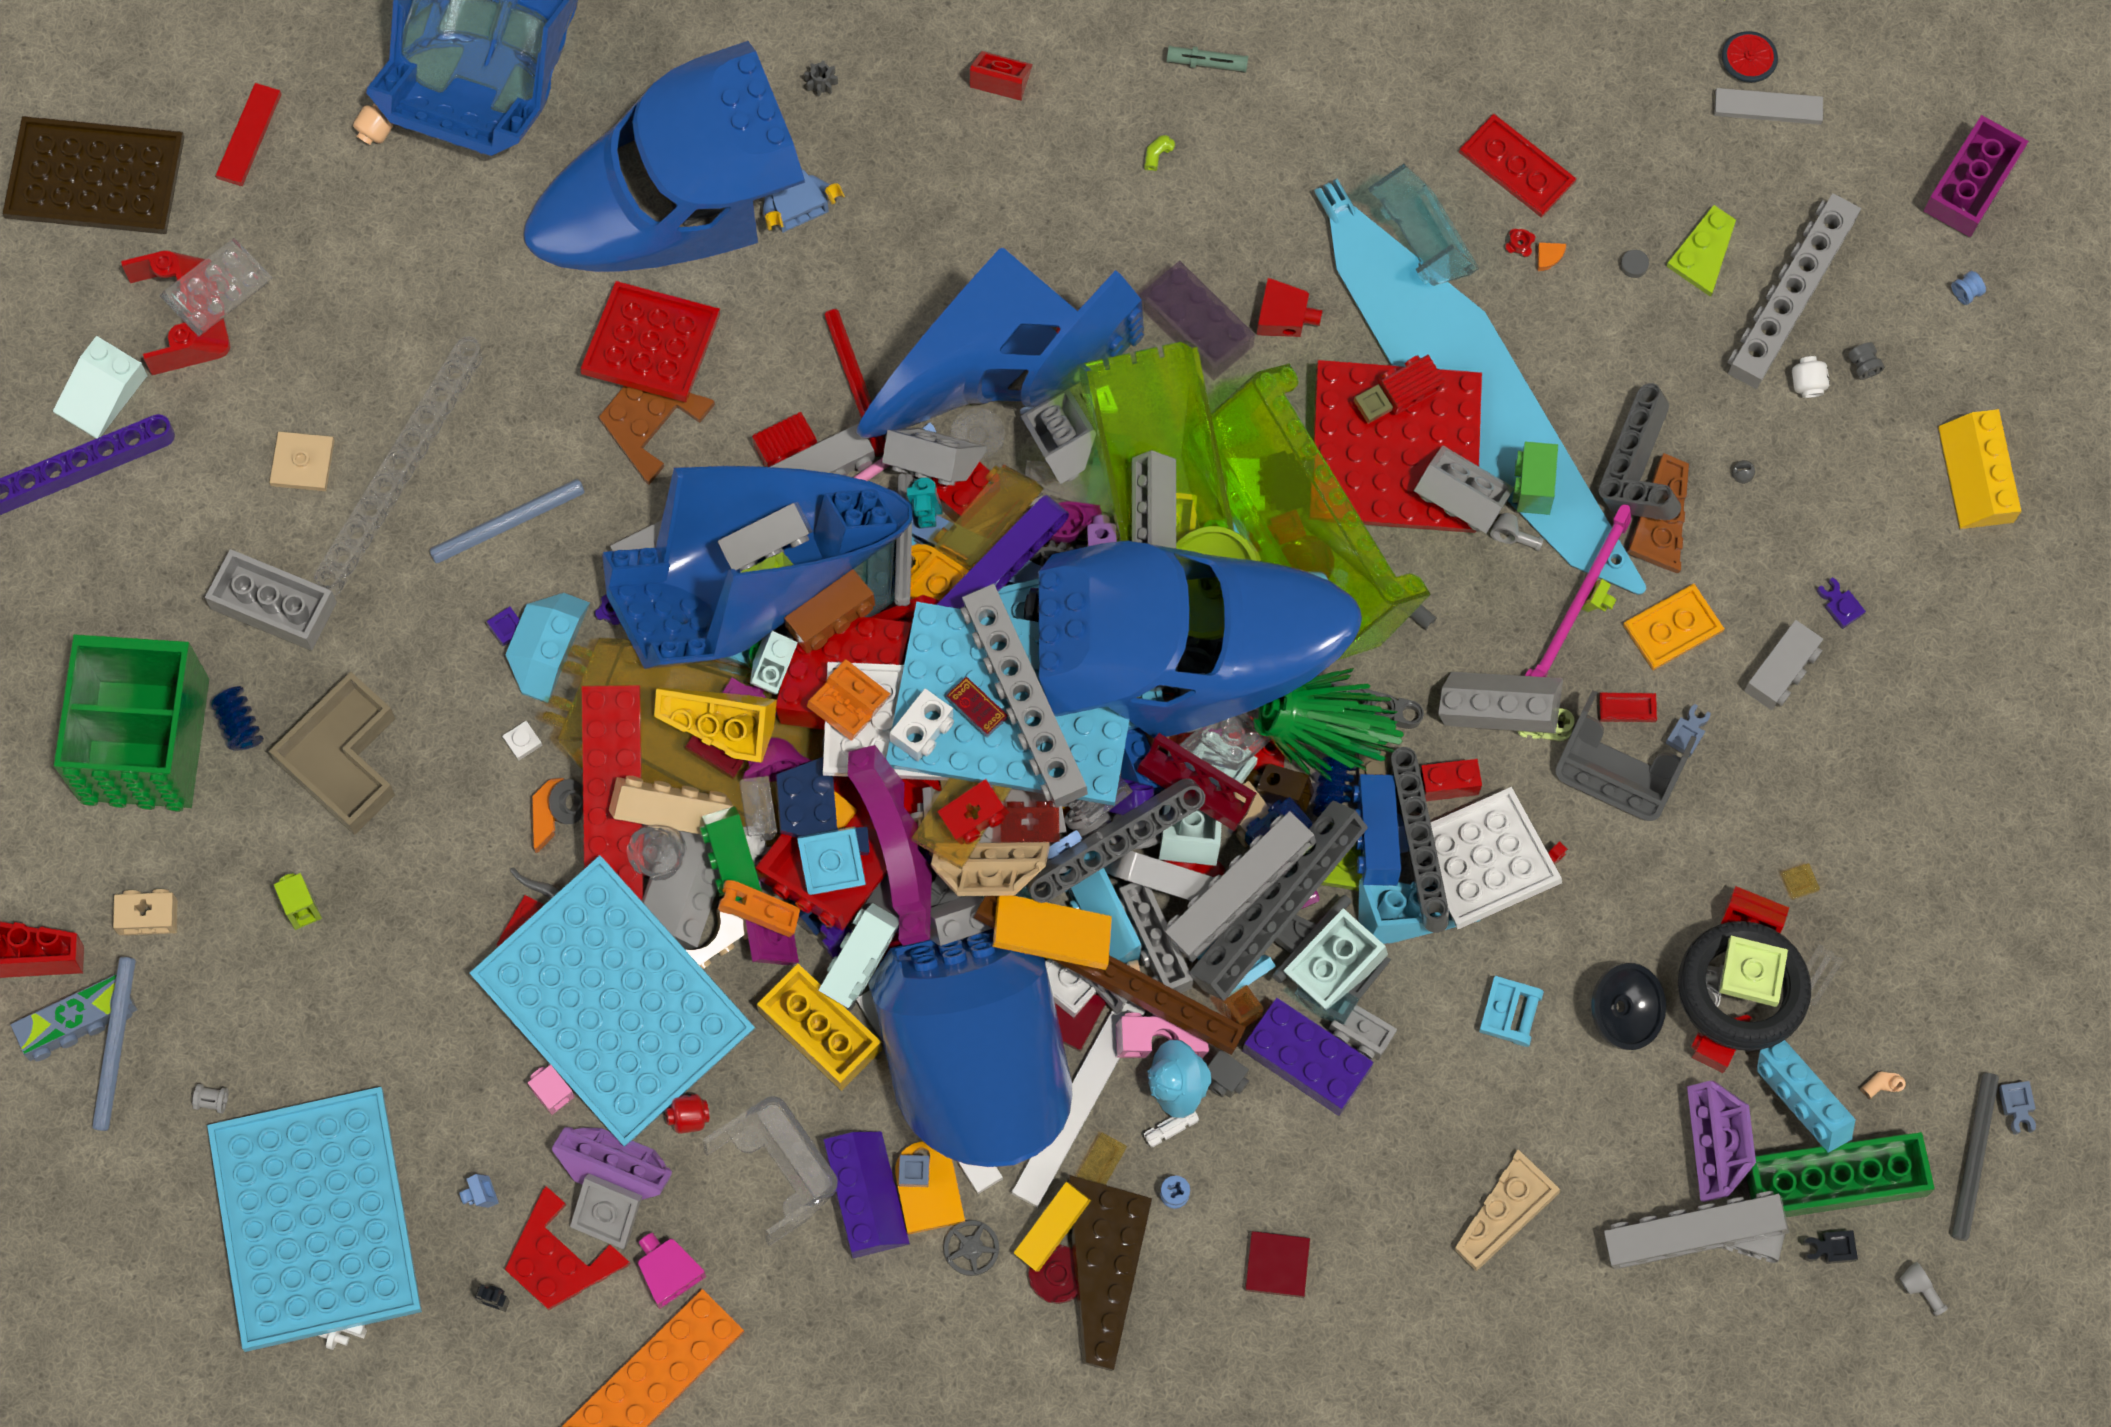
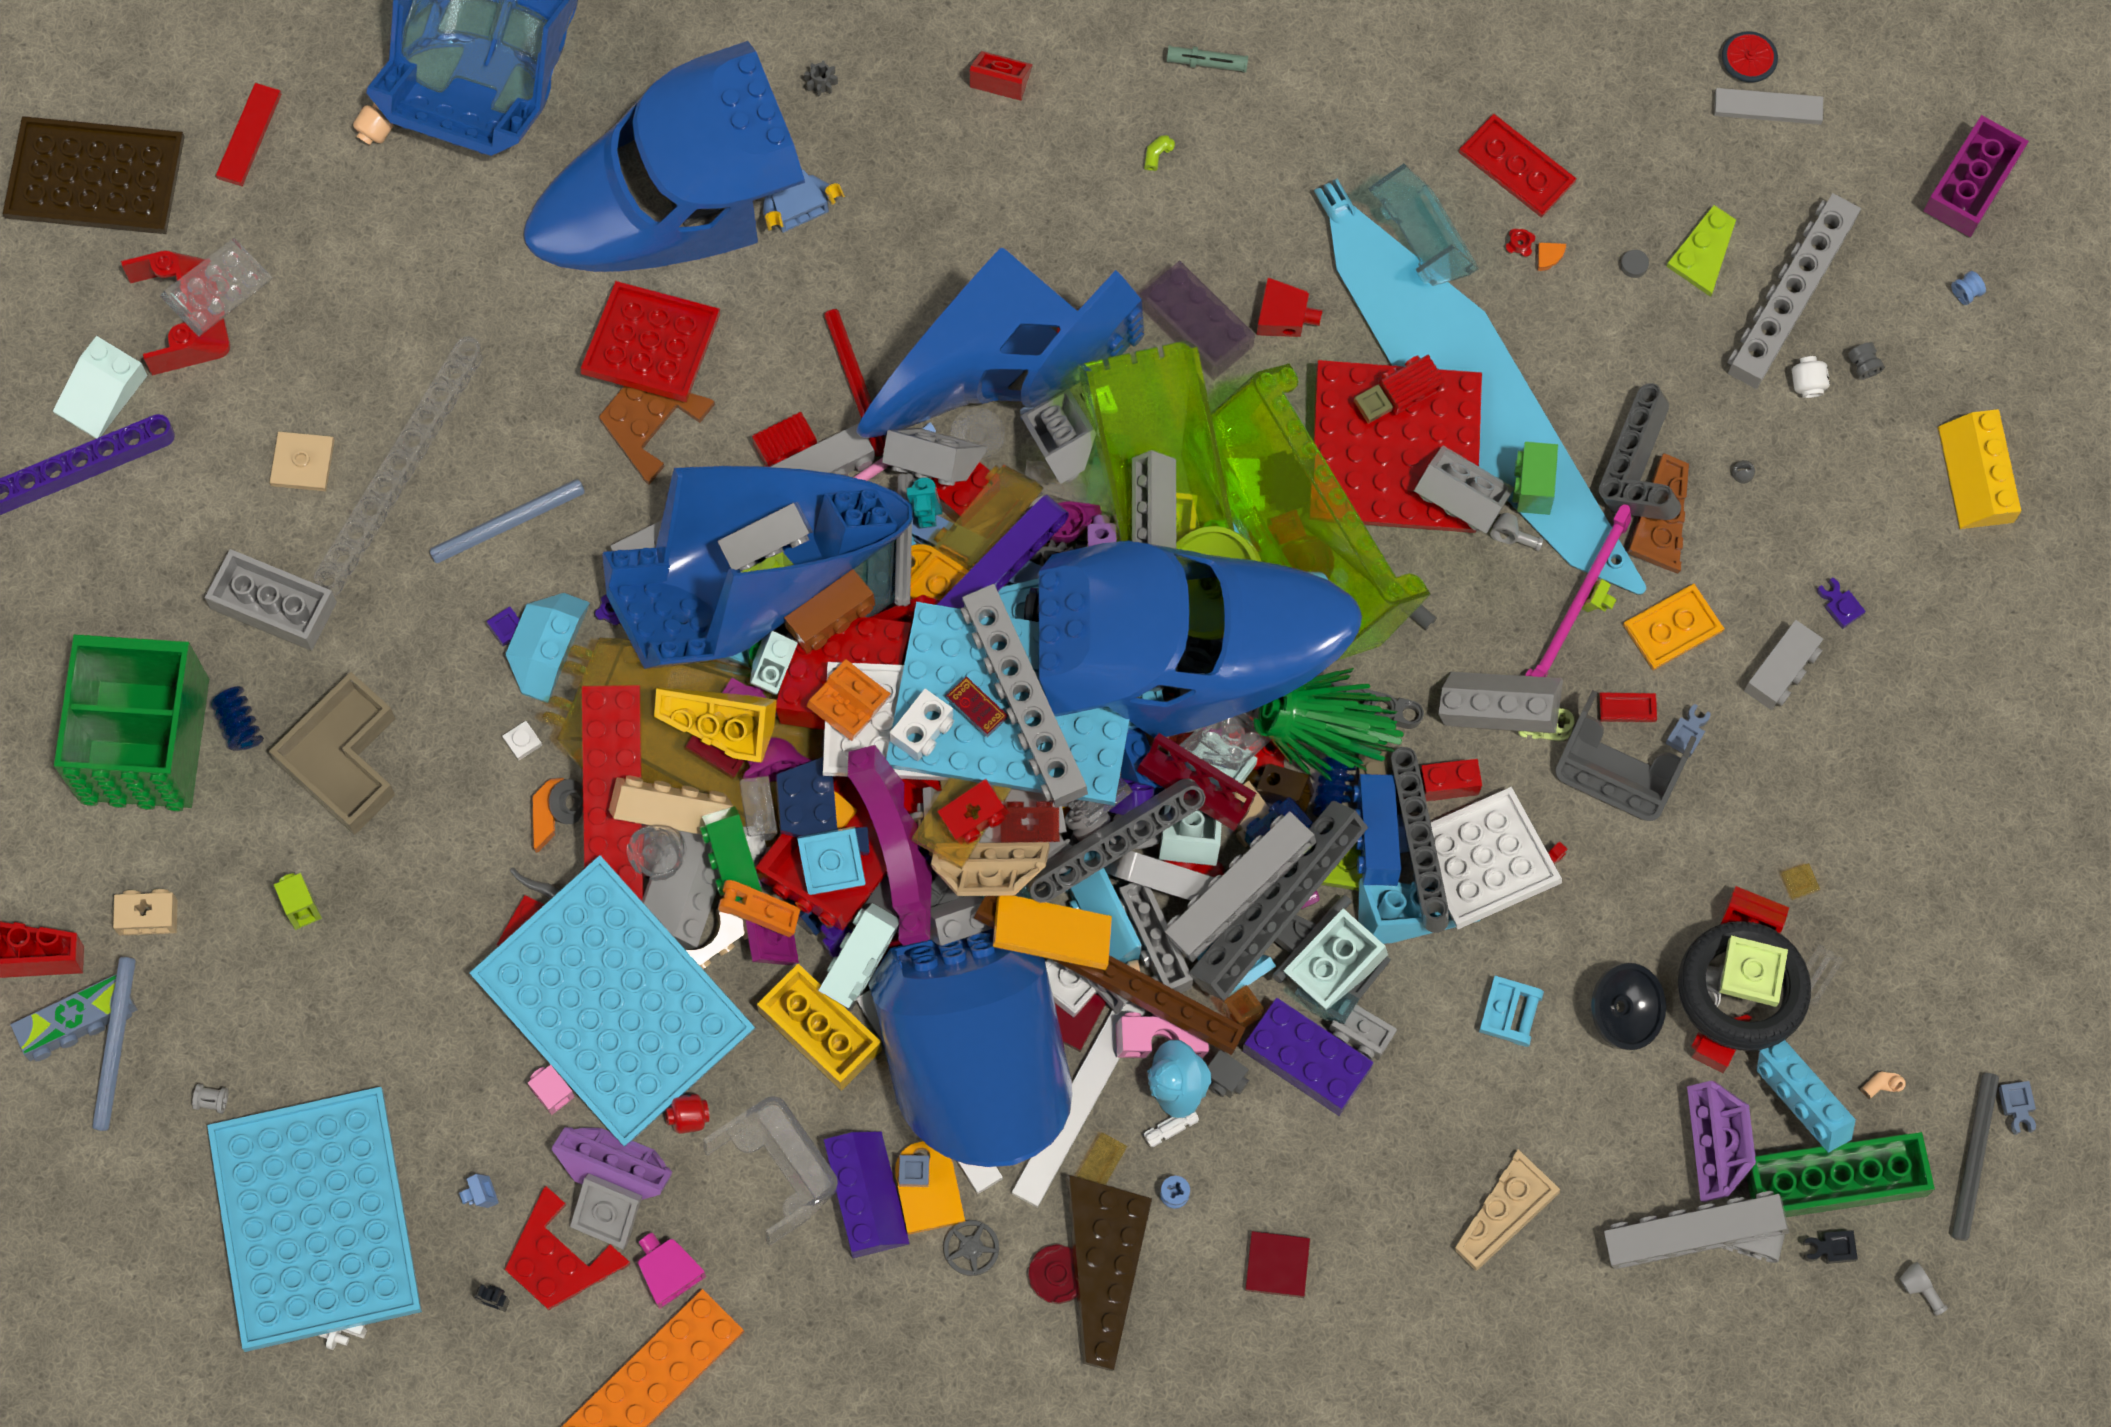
(1052, 1226): yellow tile -> none
(1064, 844): light blue tile -> none

